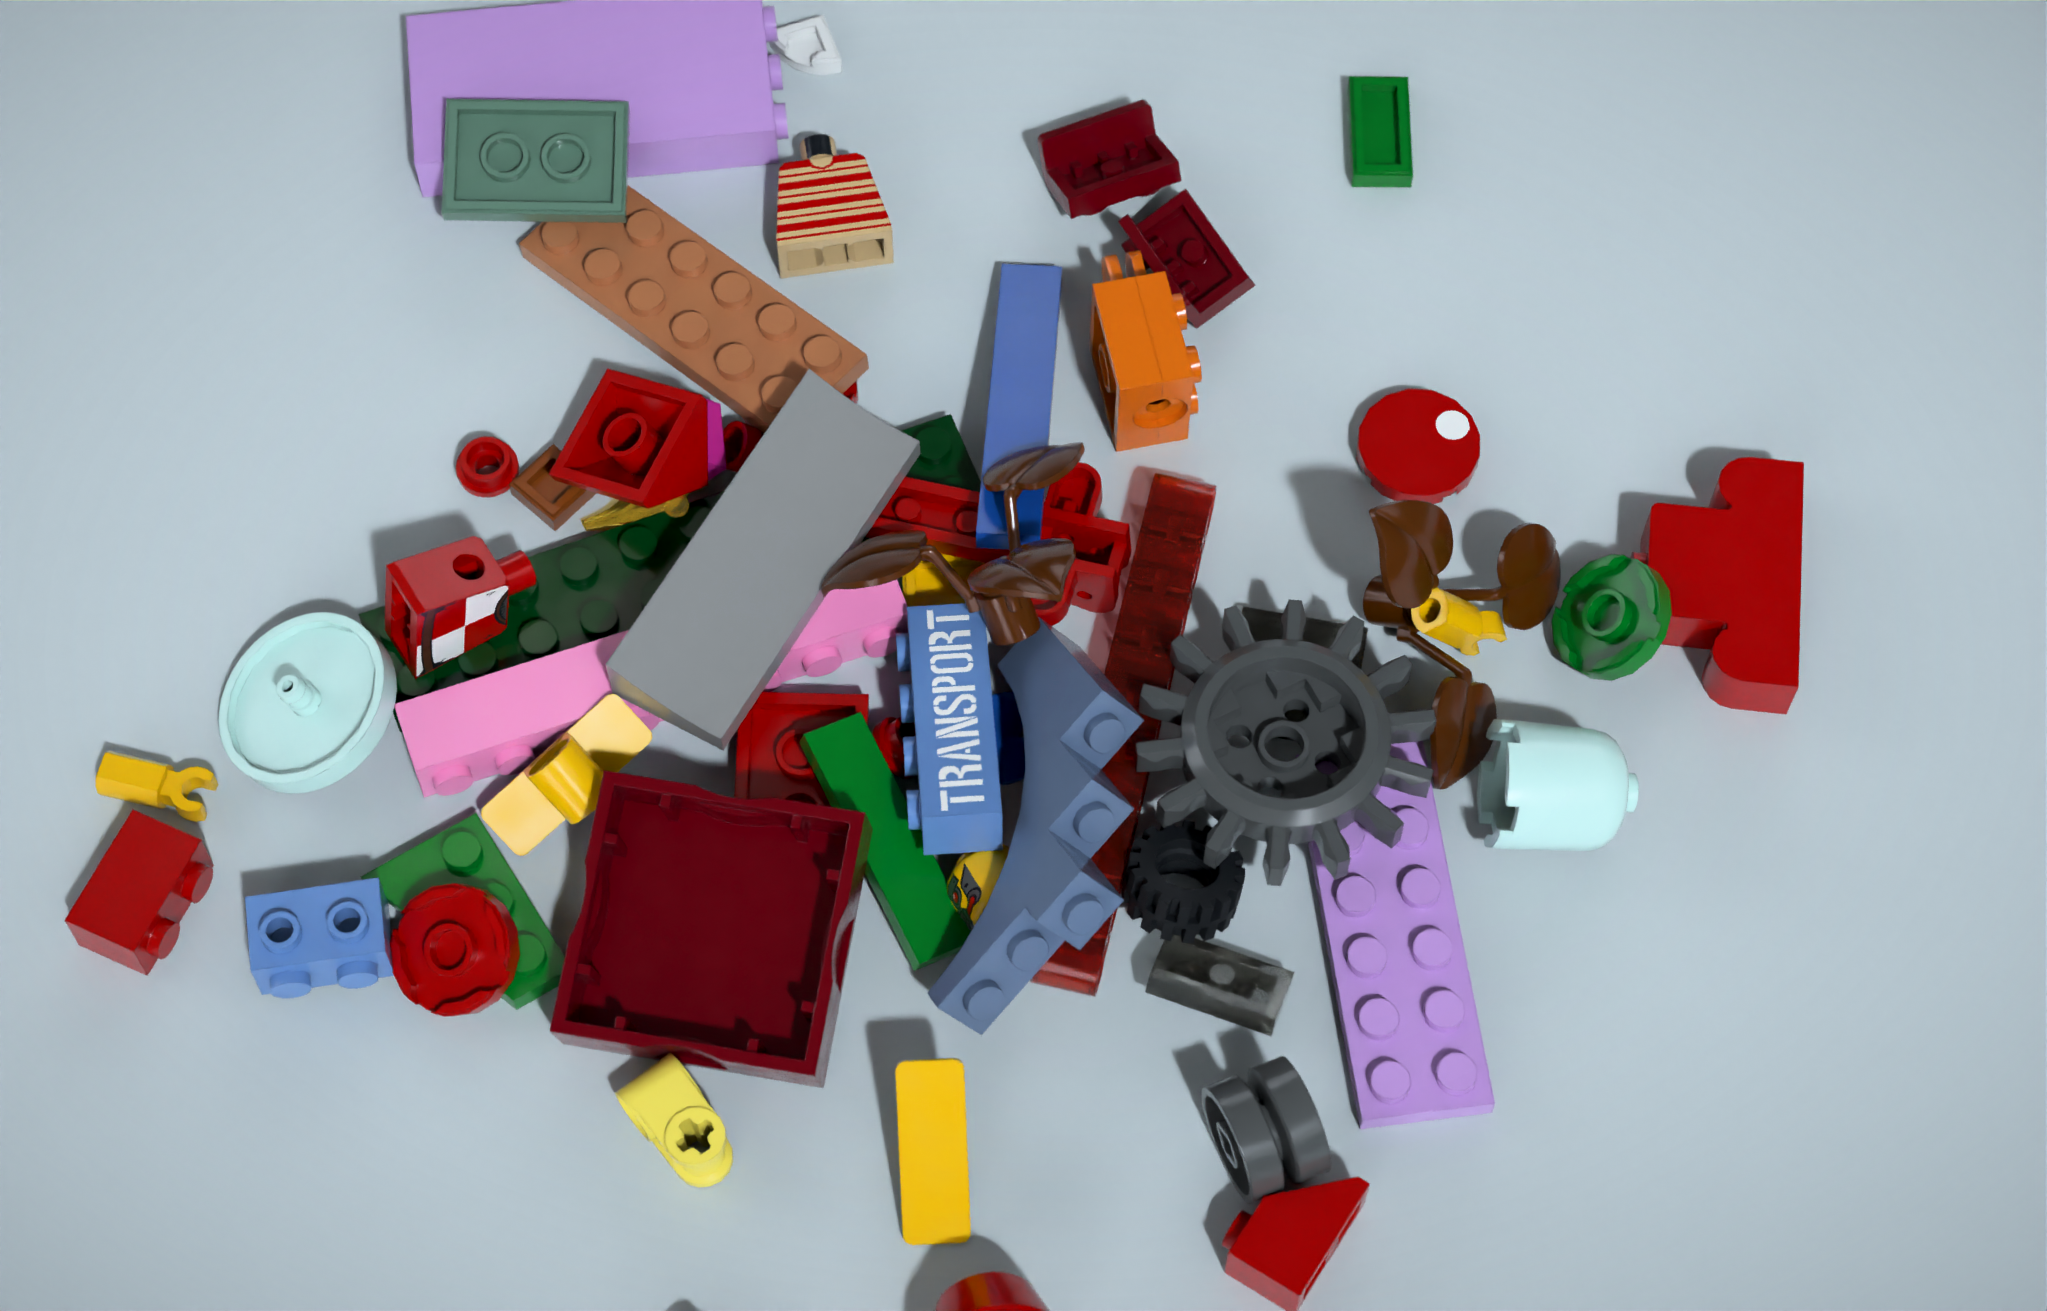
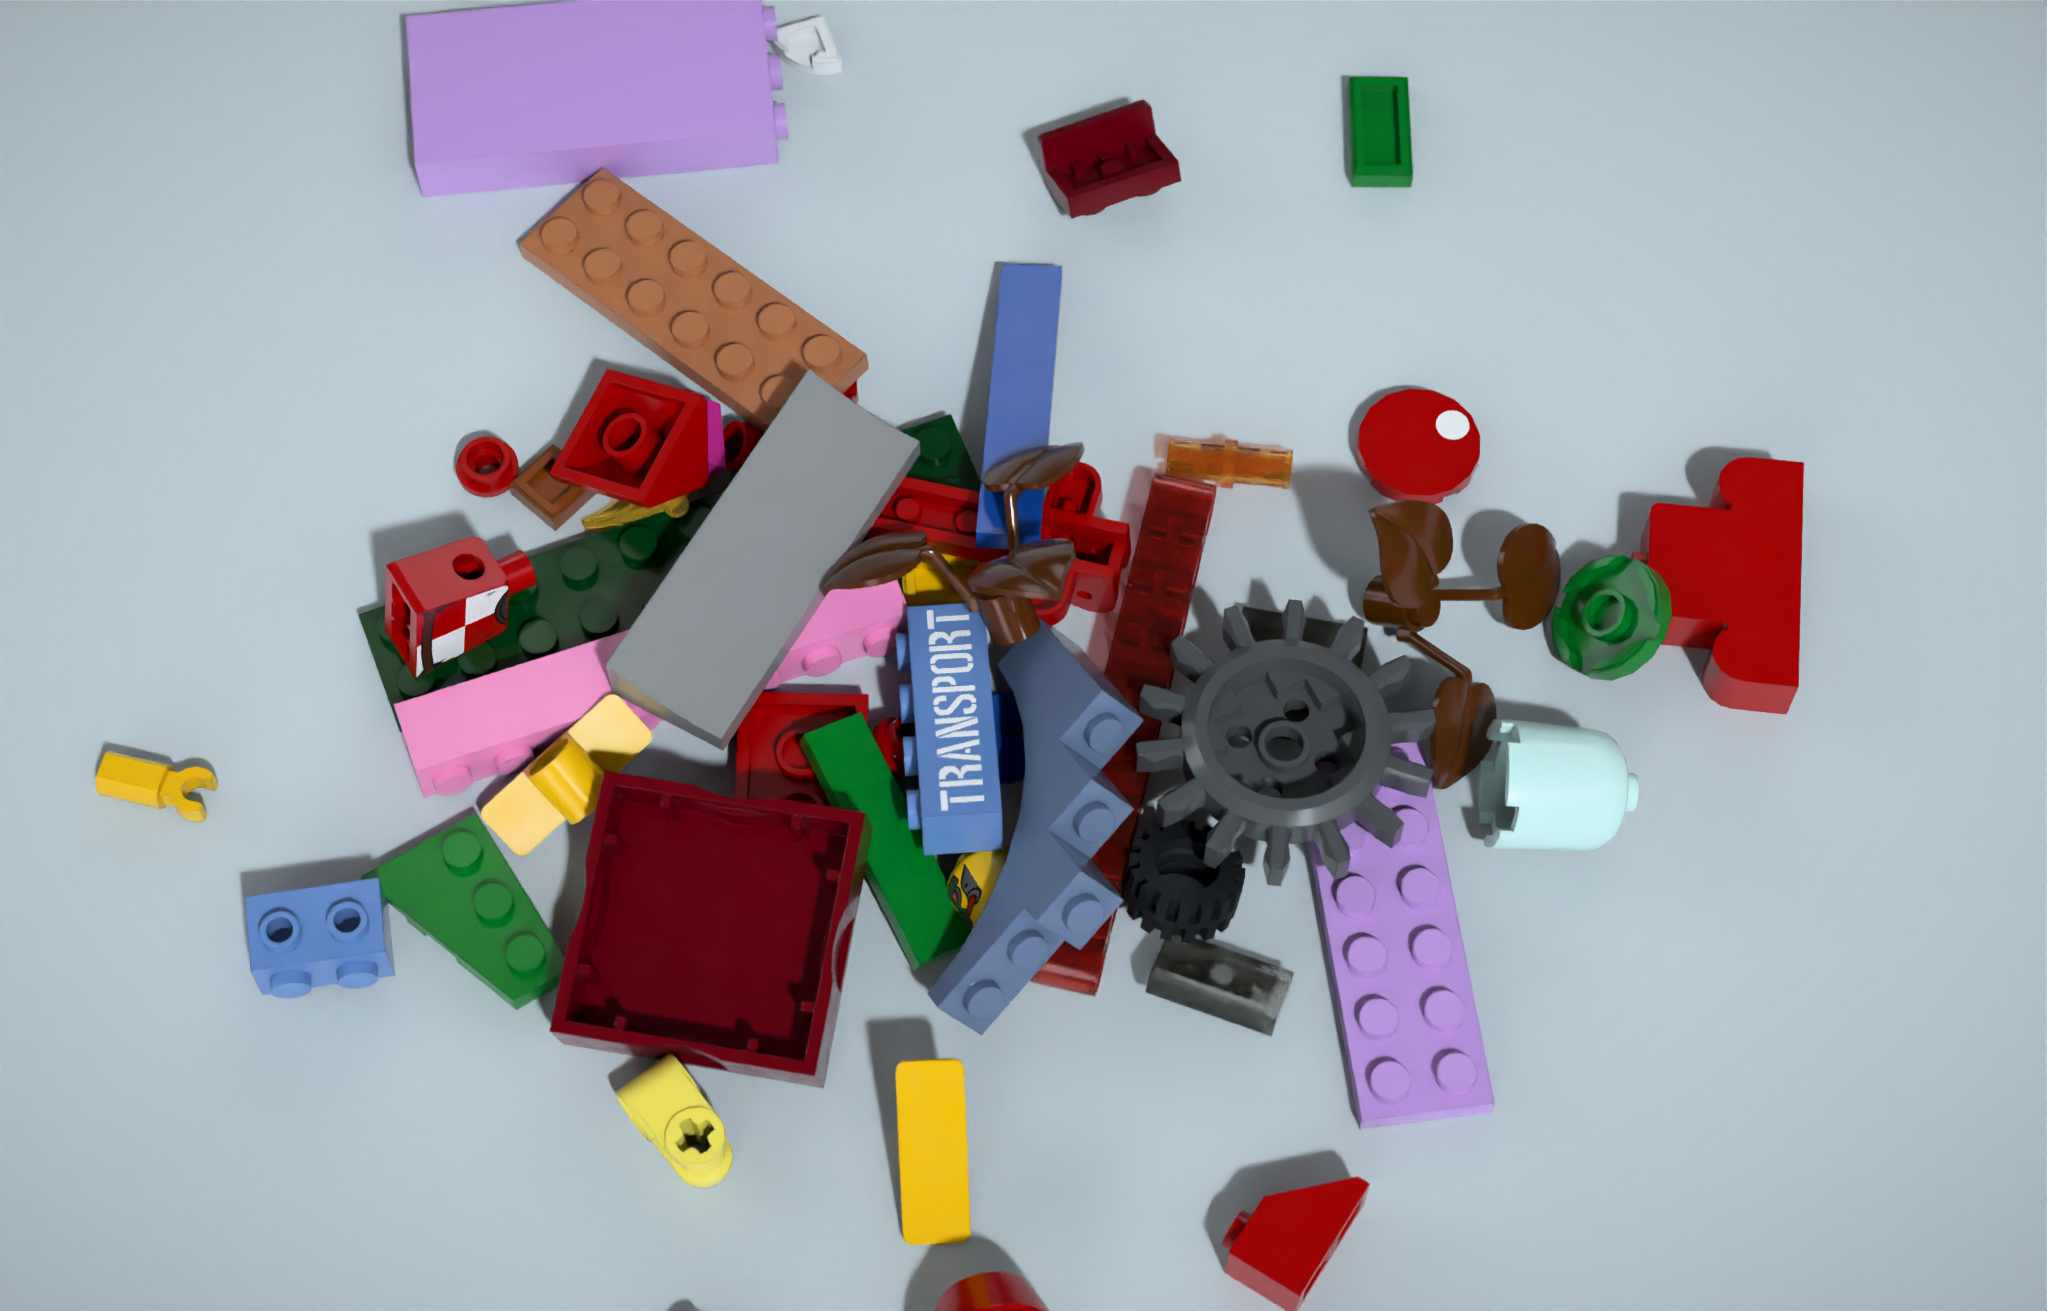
(141, 893): red brick -> none
(307, 702): light aqua piece -> none
(455, 950): red tile -> none
(536, 160): sand green tile -> none
(829, 213): tan torso -> none
(1142, 355): orange brick -> none
(1192, 253): dark red bracket -> none
(1229, 463): none -> clear orange pin
(1266, 1129): dark grey wheel -> none
(1457, 622): yellow bar -> none

